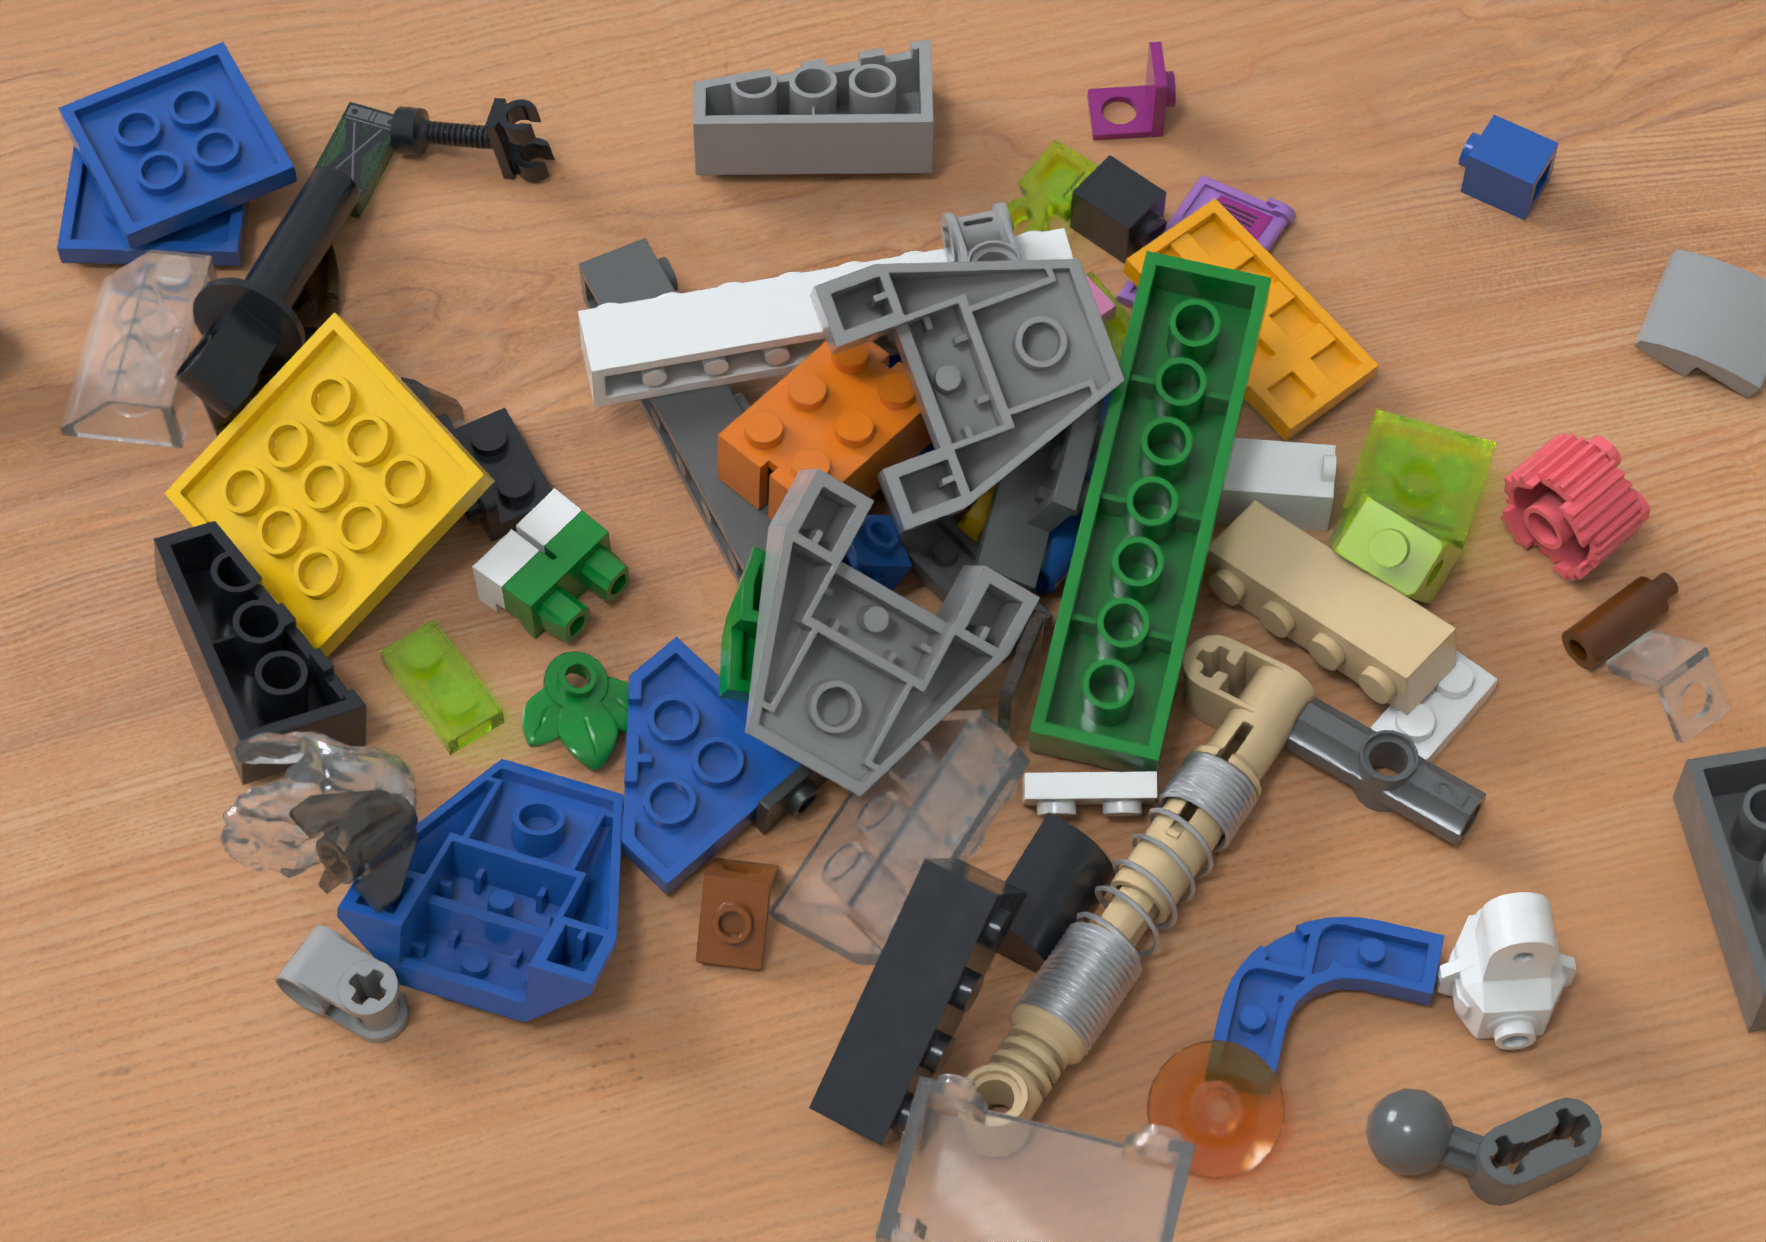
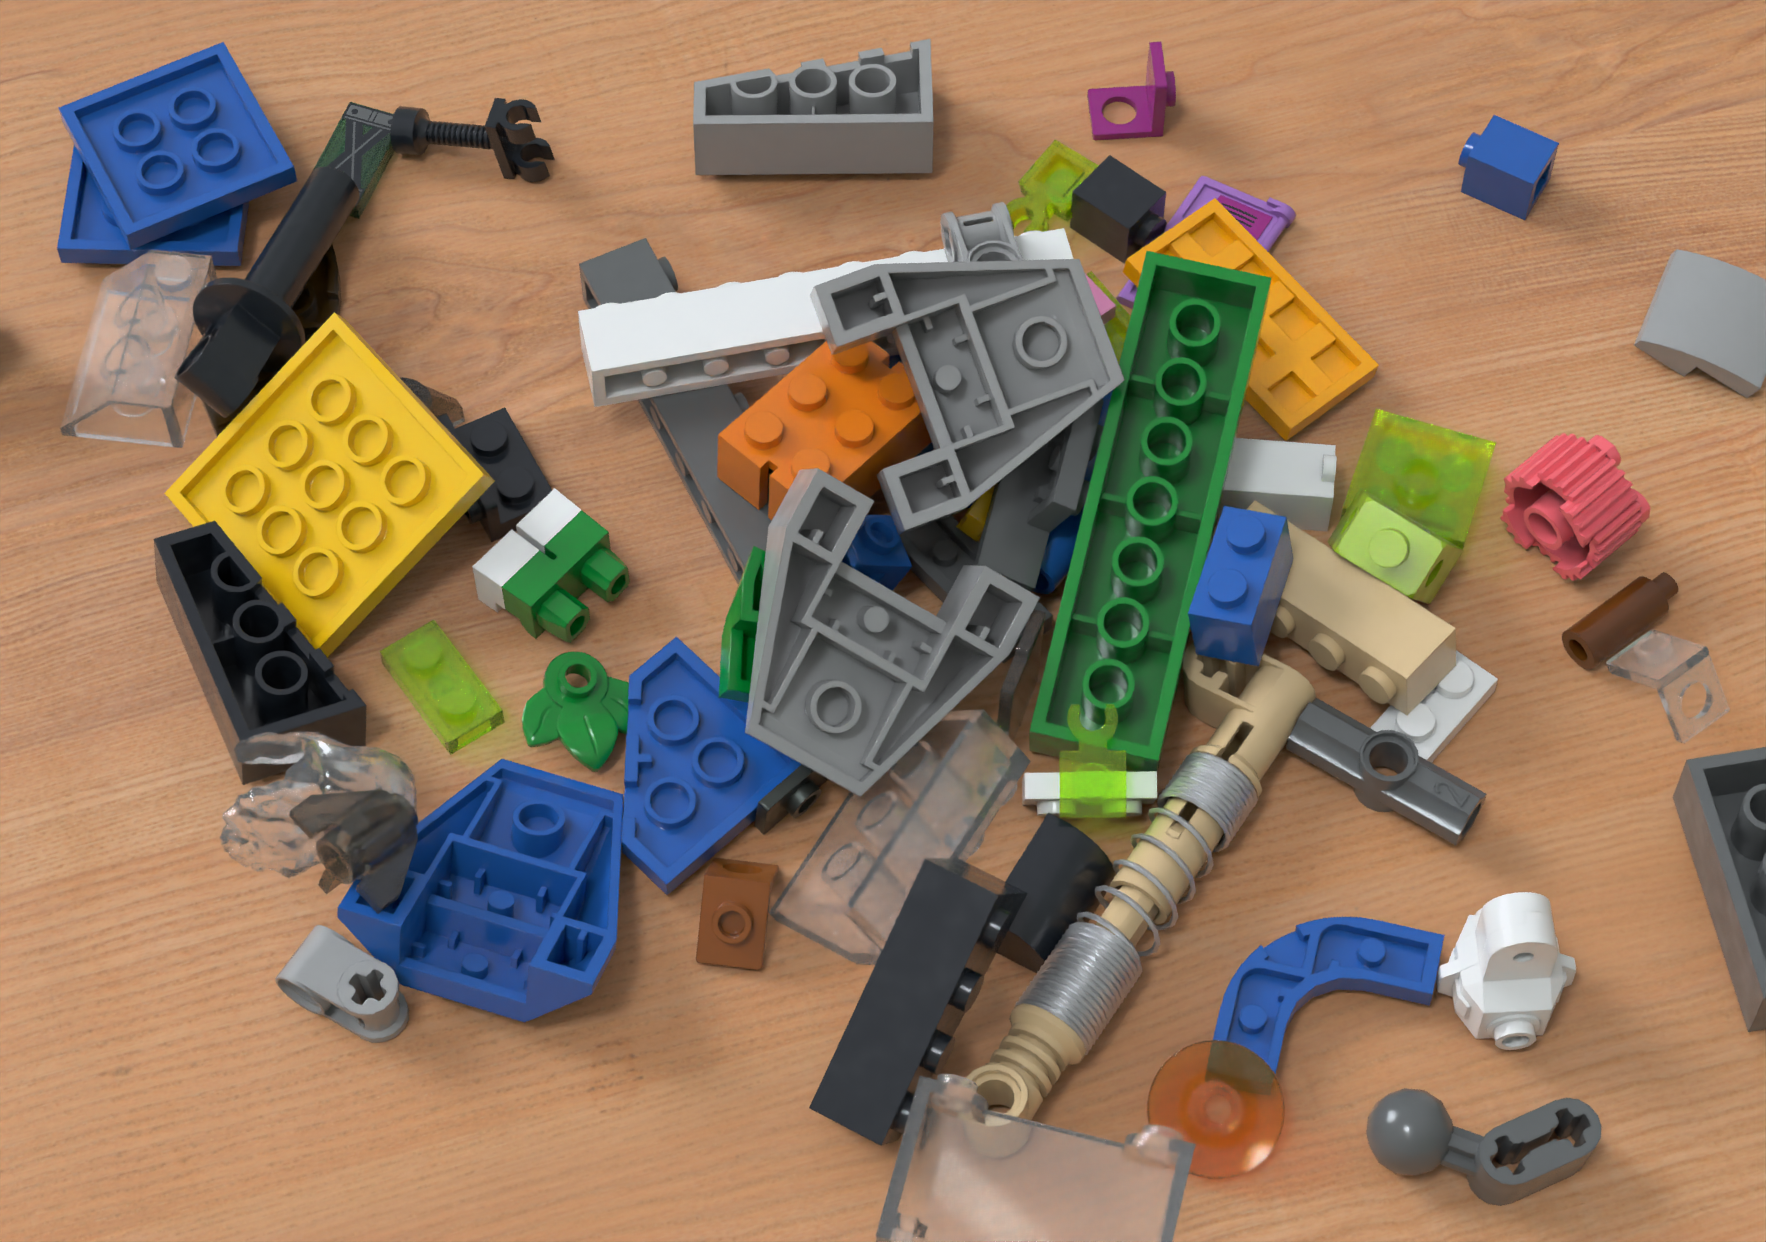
(1093, 778): none -> clear neon green plate
(1241, 585): none -> blue brick

